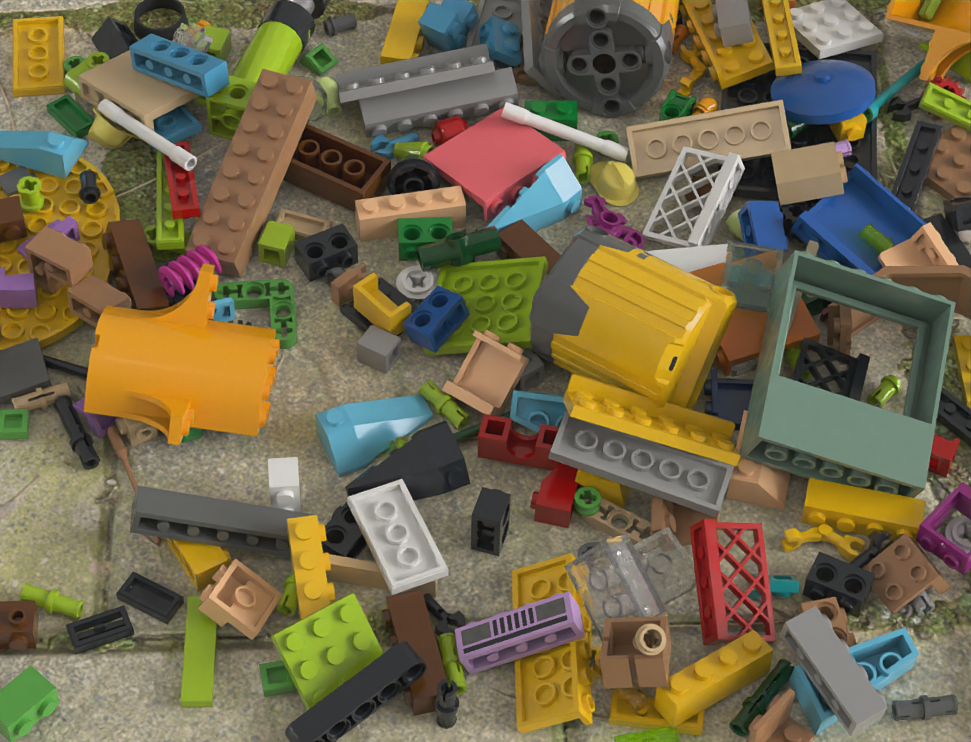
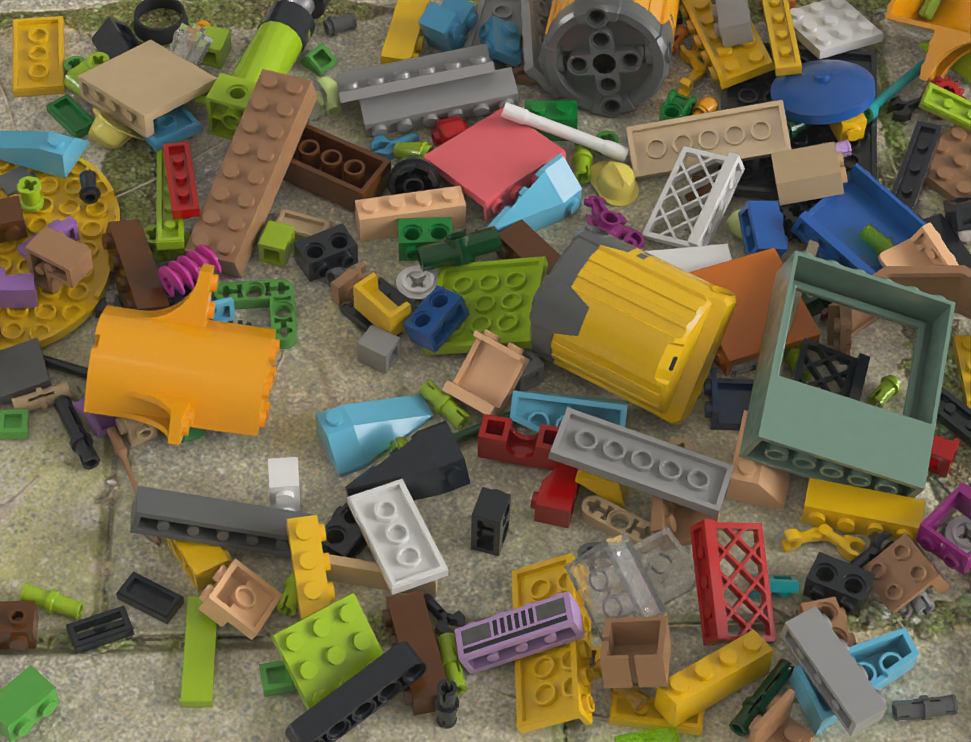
(92, 296): medium nougat brick -> none
(174, 152): white piece -> none
(179, 65): dark azure brick -> none
(587, 493): bright green bush -> none
(639, 417): yellow bracket -> none
(655, 636): tan cone -> none
(750, 274): clear light blue brick -> none

